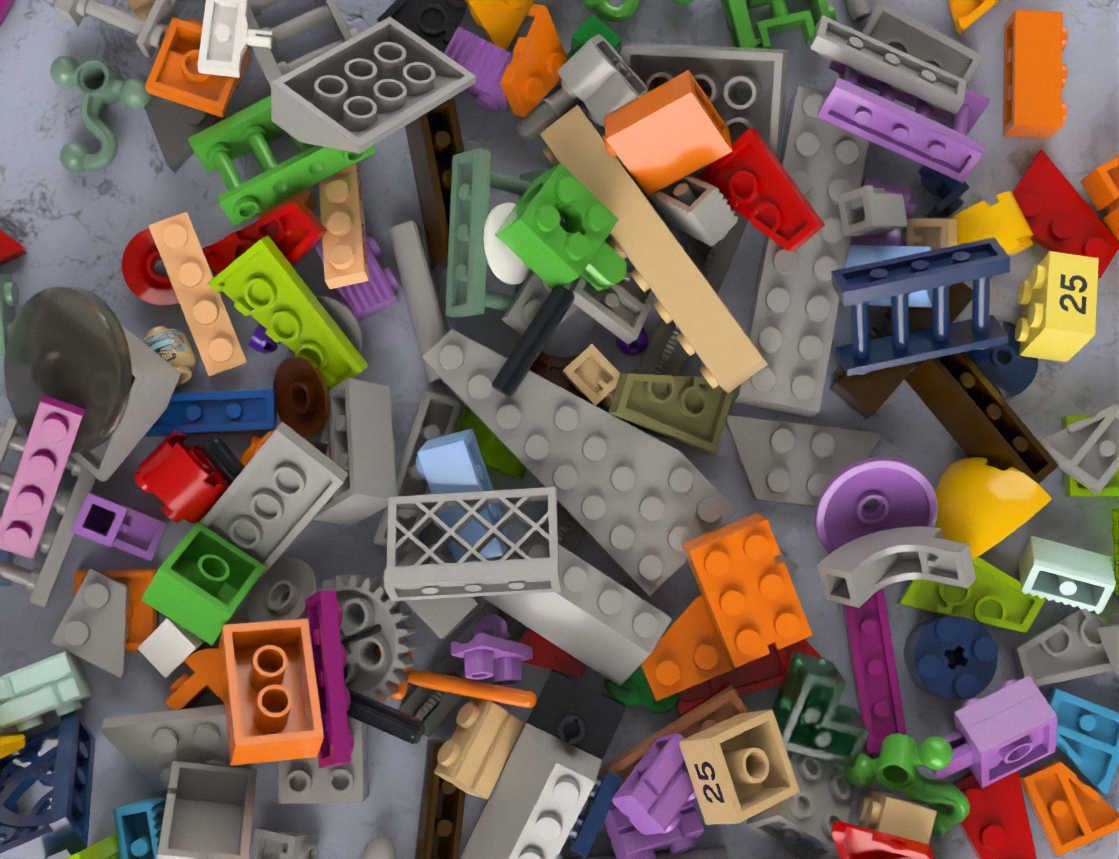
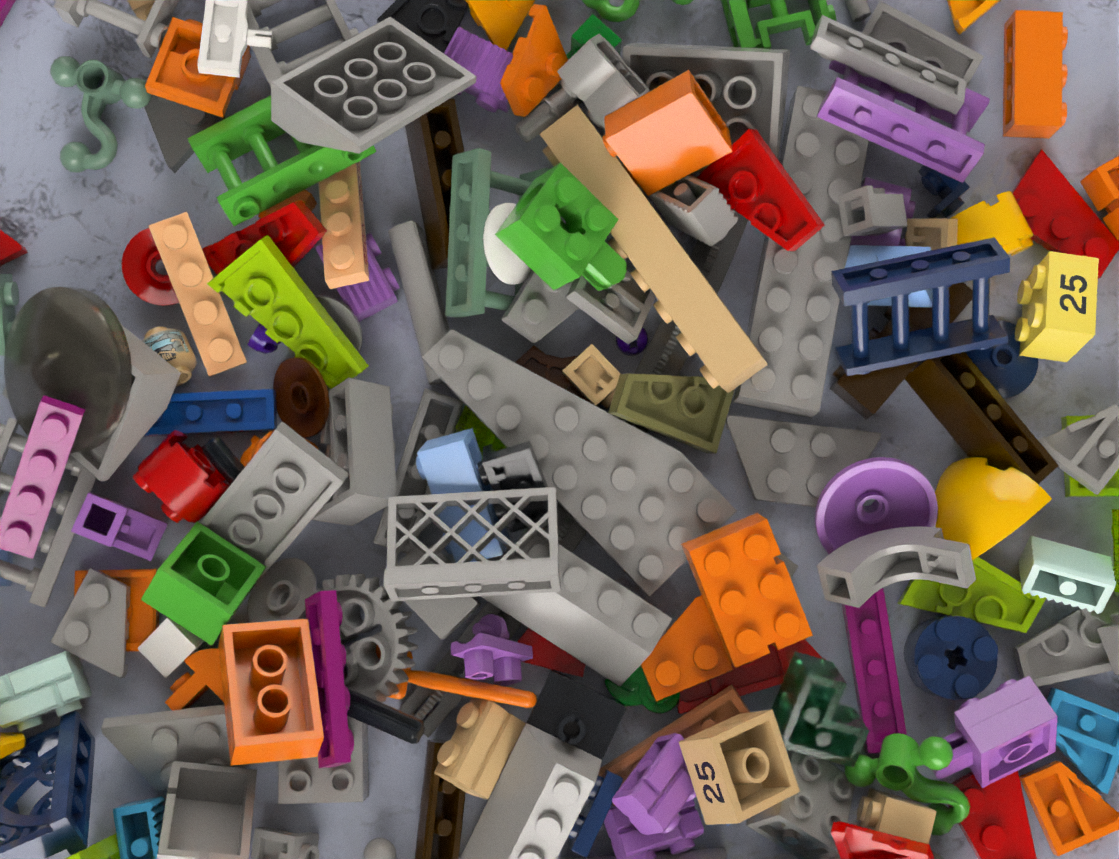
(514, 469): none -> black bracket
(533, 340): black axle -> none

